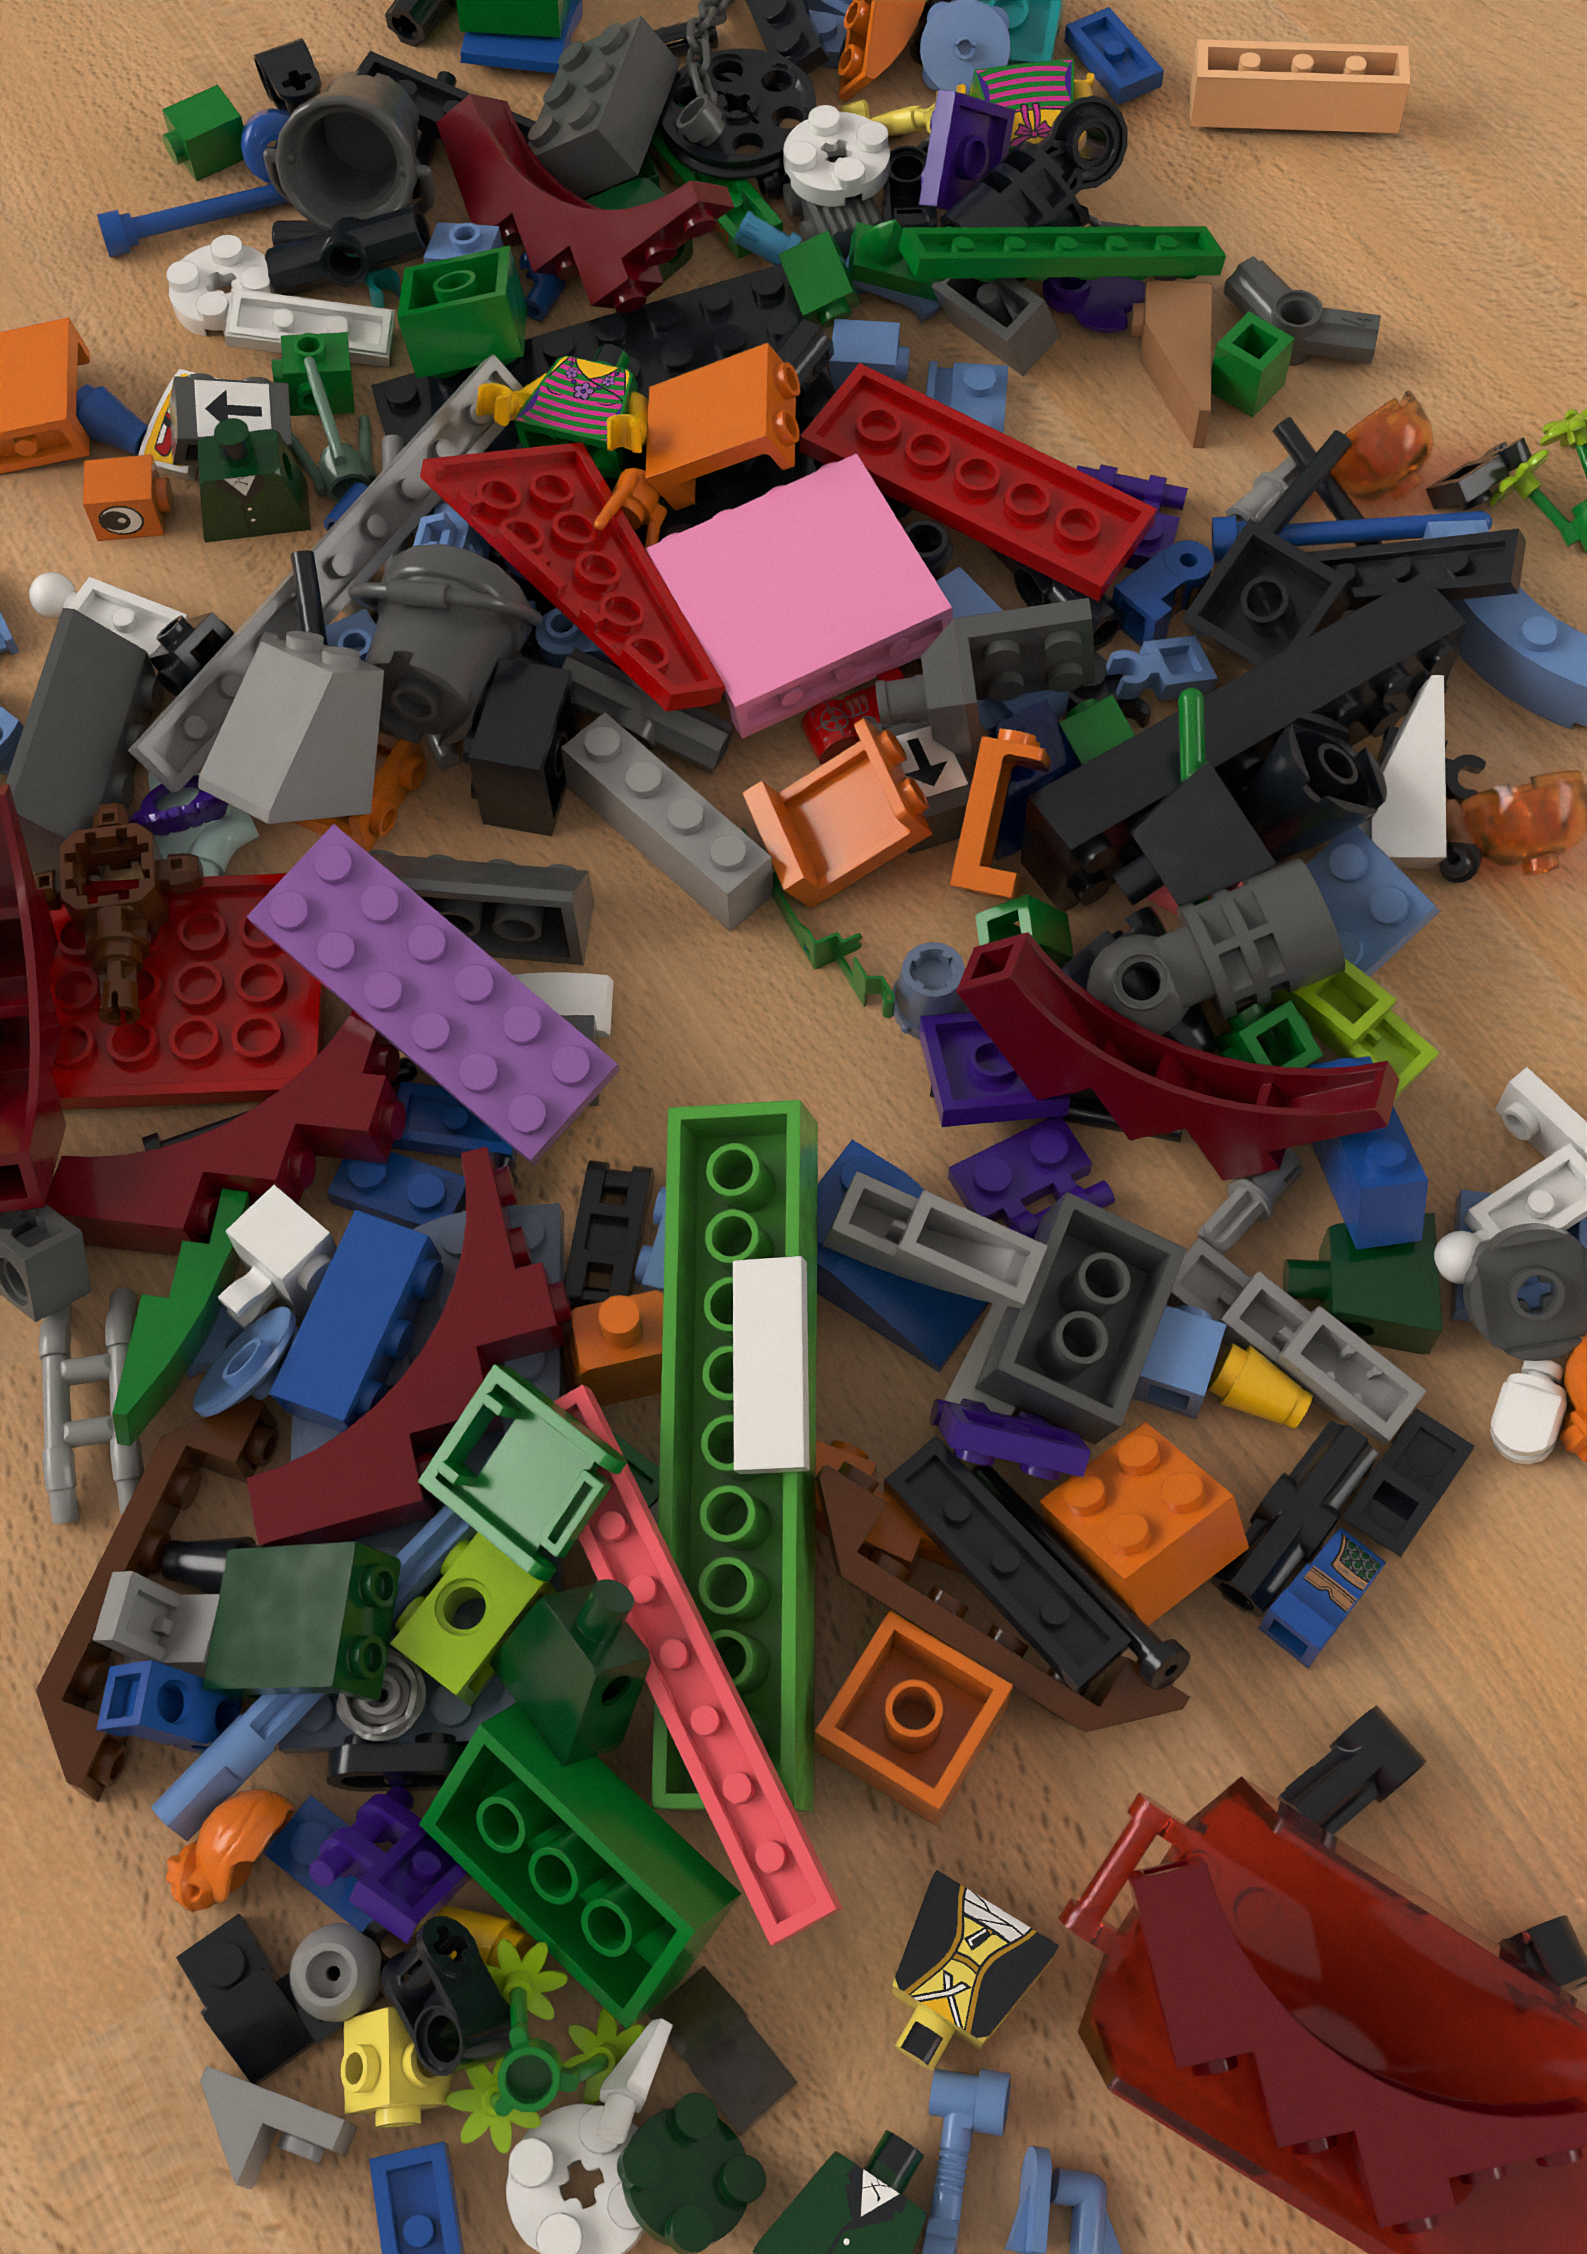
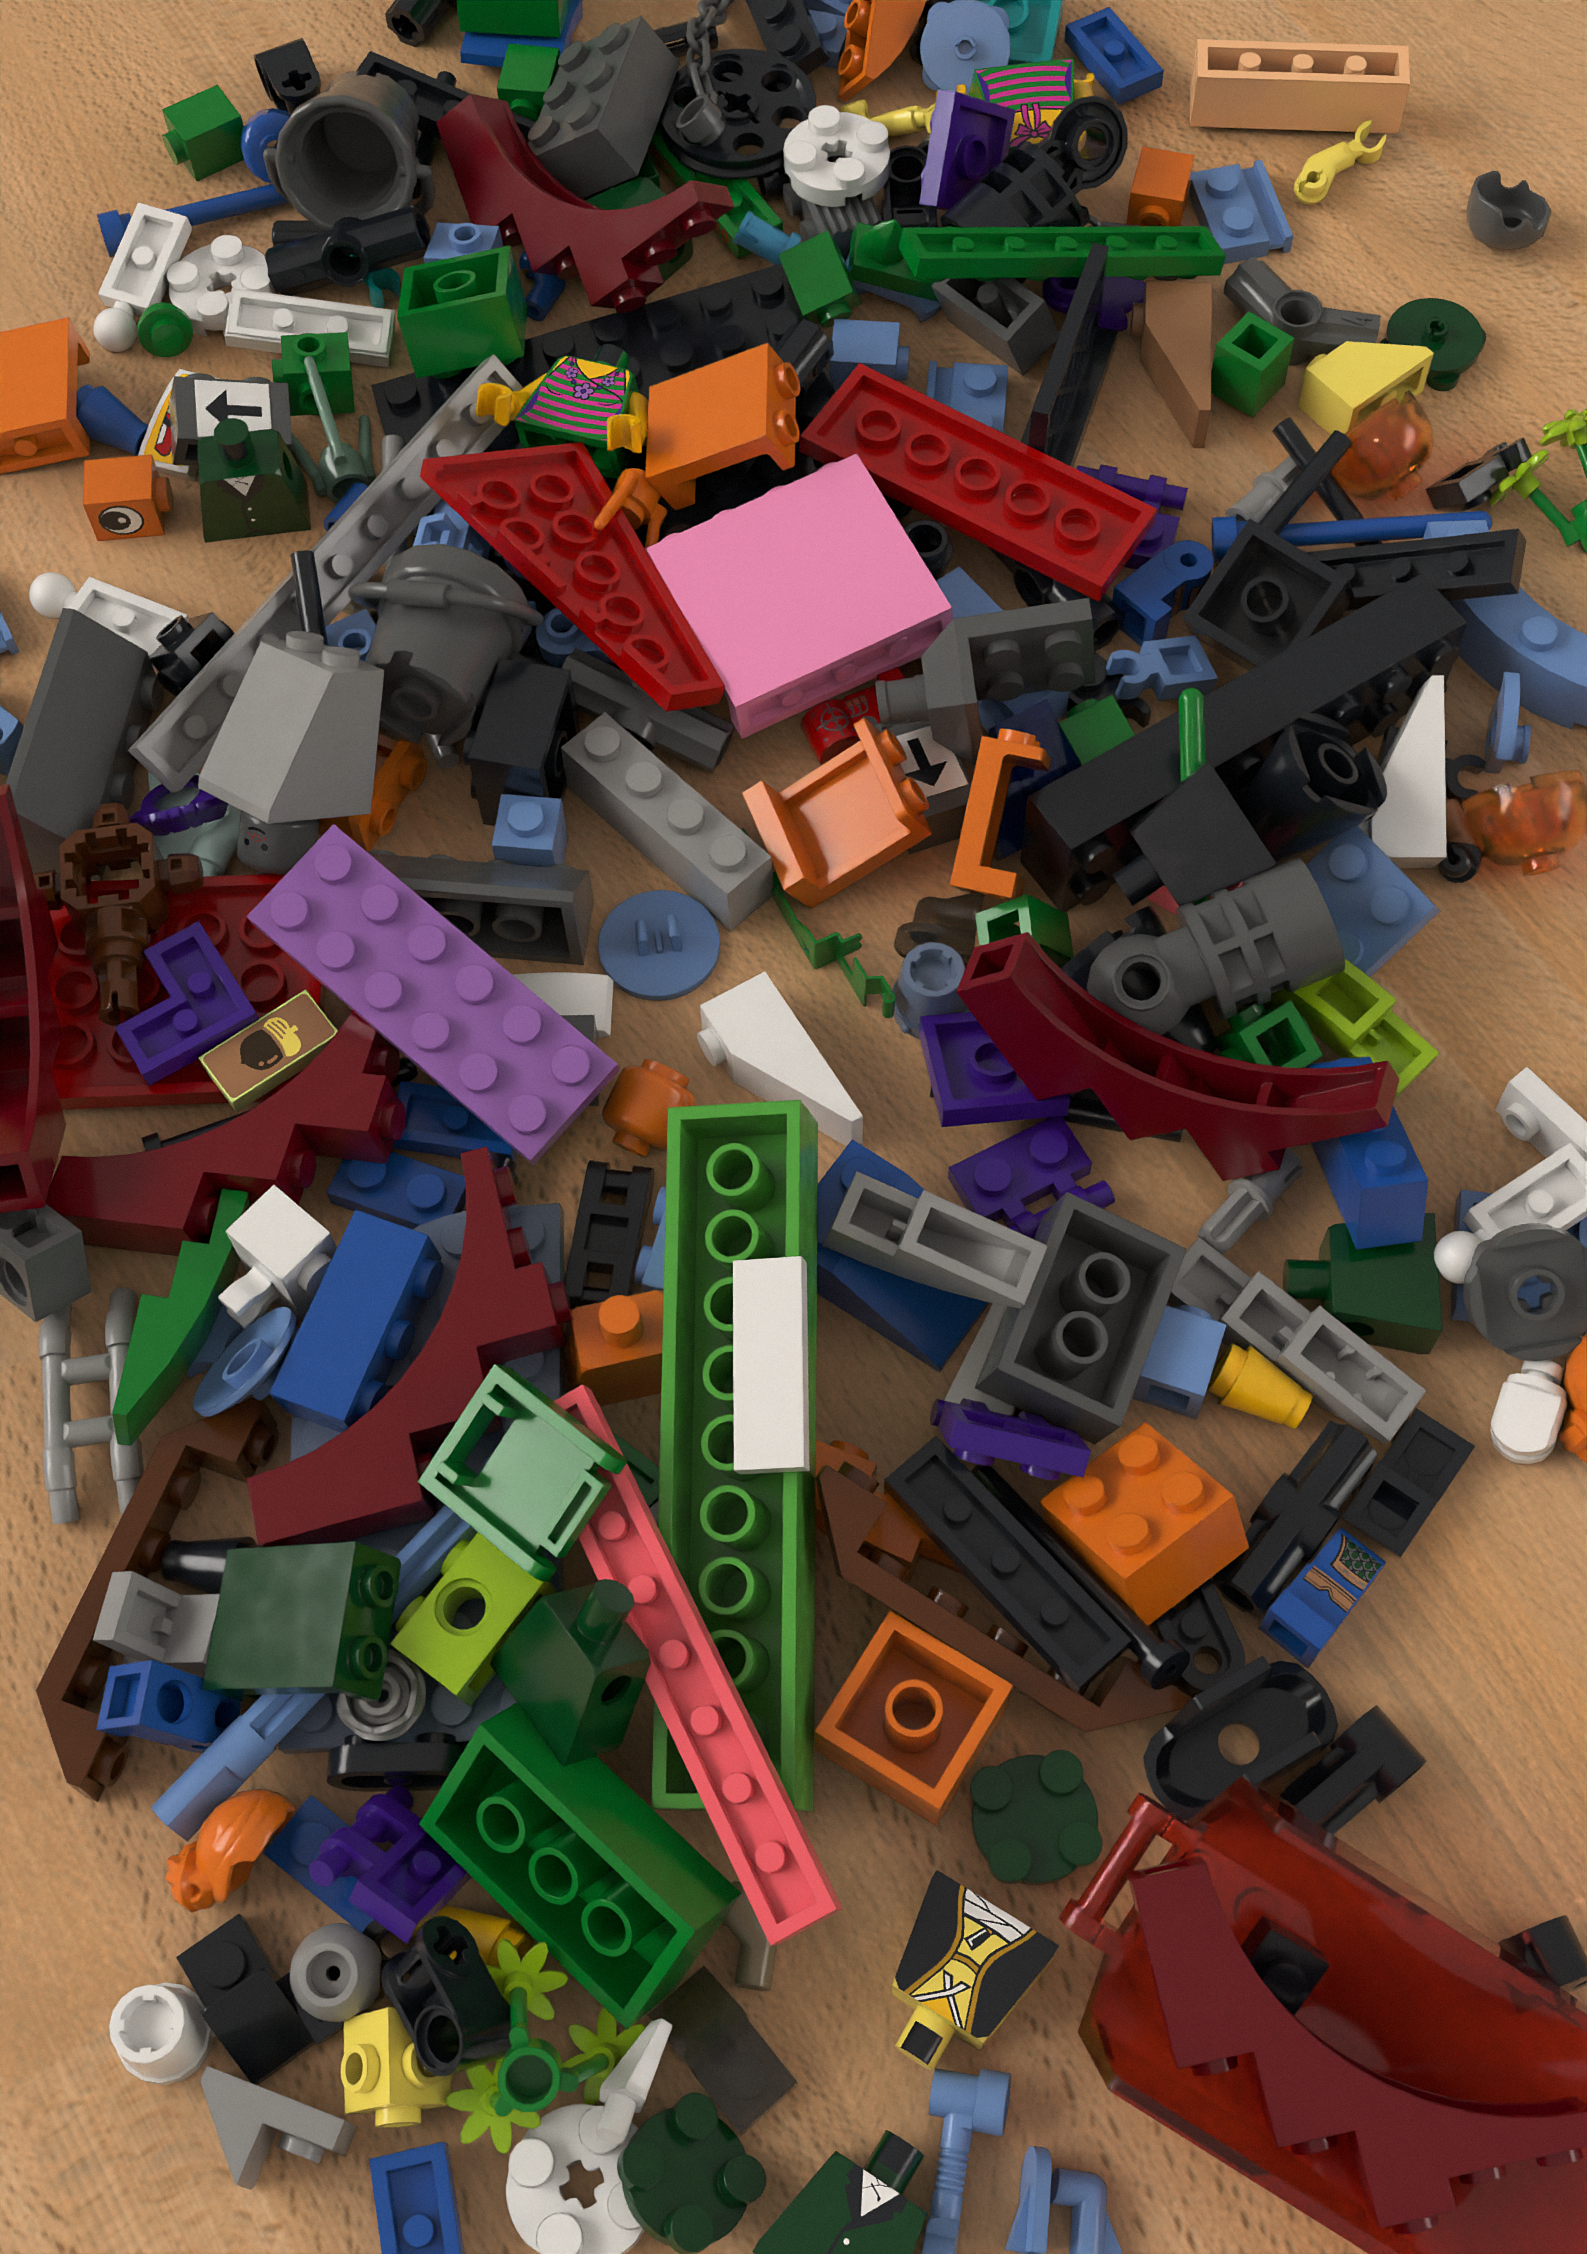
(139, 273): none -> white plate
(161, 2033): none -> white piece
(164, 330): none -> green plate
(199, 1015): none -> dark purple plate
(269, 1050): none -> tile
(274, 846): none -> dark grey head
(526, 77): none -> green brick
(530, 831): none -> medium blue brick
(641, 1104): none -> orange head
(659, 945): none -> medium blue piece
(755, 1954): none -> dark tan arm
(774, 1057): none -> white slope
(942, 921): none -> clear smoke piece
(1035, 1818): none -> dark green piece
(1075, 369): none -> black fence
(1160, 188): none -> orange brick
(1203, 1629): none -> black plate
(1240, 211): none -> medium blue plate
(1274, 1700): none -> black piece
(1284, 1962): none -> black plate
(1322, 167): none -> light yellow arm
(1360, 379): none -> light yellow slope
(1445, 330): none -> dark green piece
(1504, 737): none -> medium blue piece
(1505, 215): none -> dark grey hair

